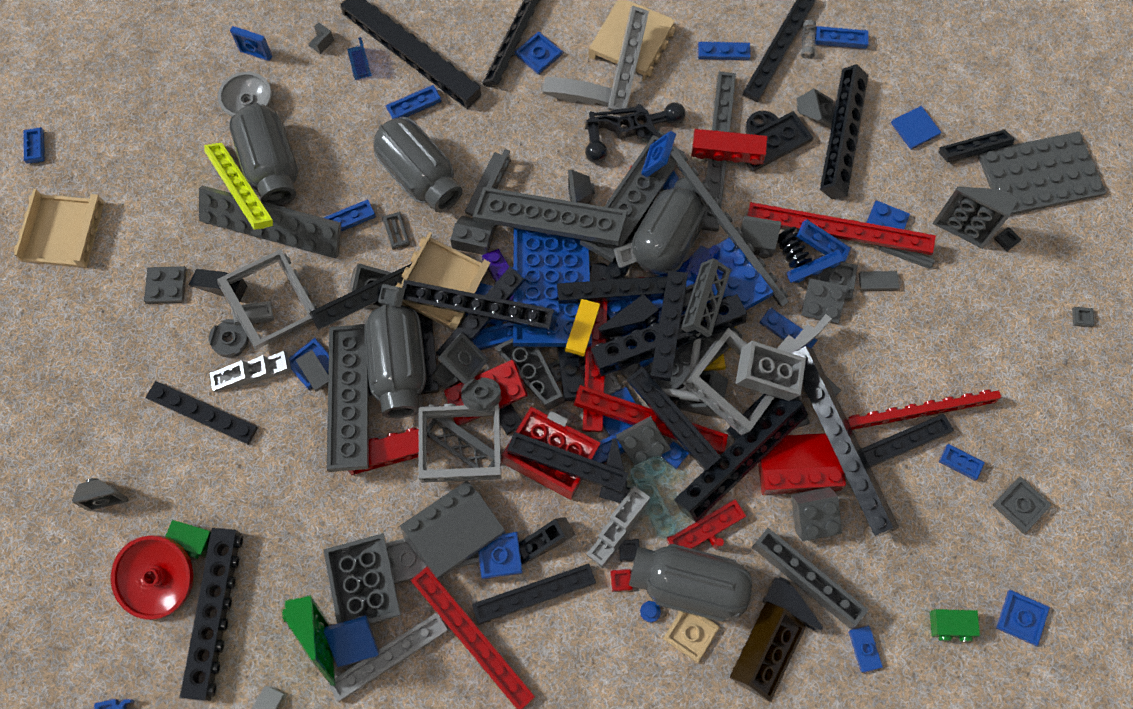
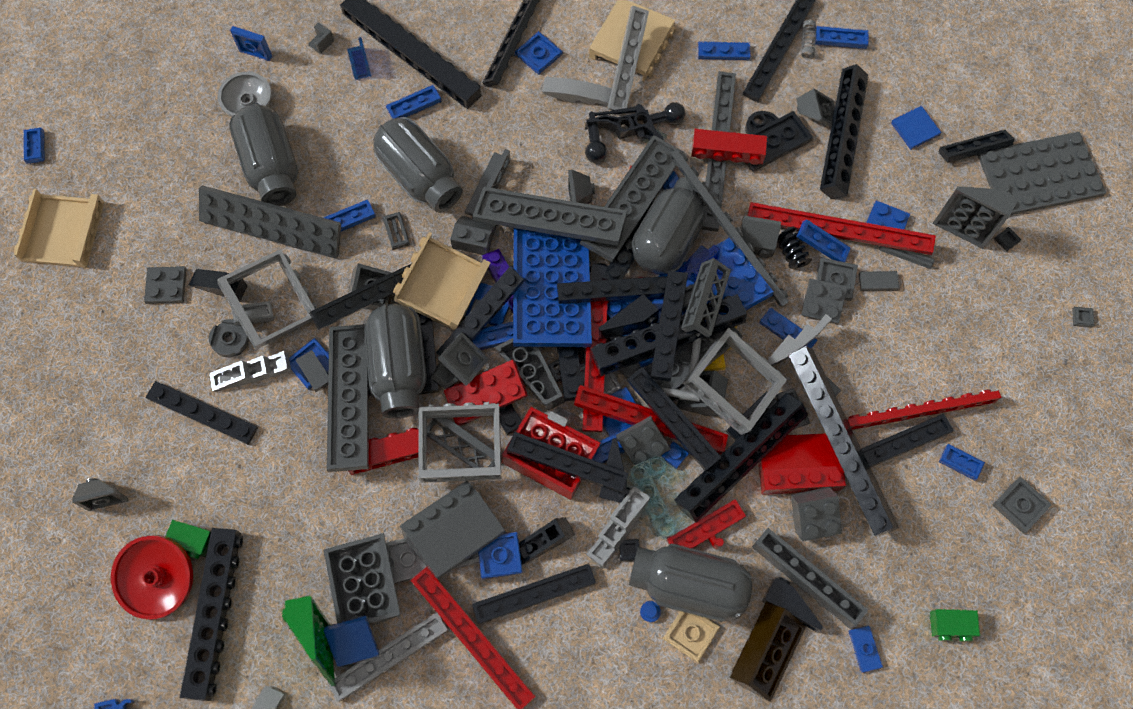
(238, 186): neon yellow plate -> none
(391, 295): dark grey tile -> none
(480, 305): black brick -> none
(481, 394): dark grey tile -> none
(582, 327): yellow tile -> none
(620, 580): red tile -> none
(624, 255): light grey plate -> none
(658, 154): blue tile -> none
(770, 371): light grey brick -> none
(815, 267): blue plate -> none
(1023, 618): blue tile -> none

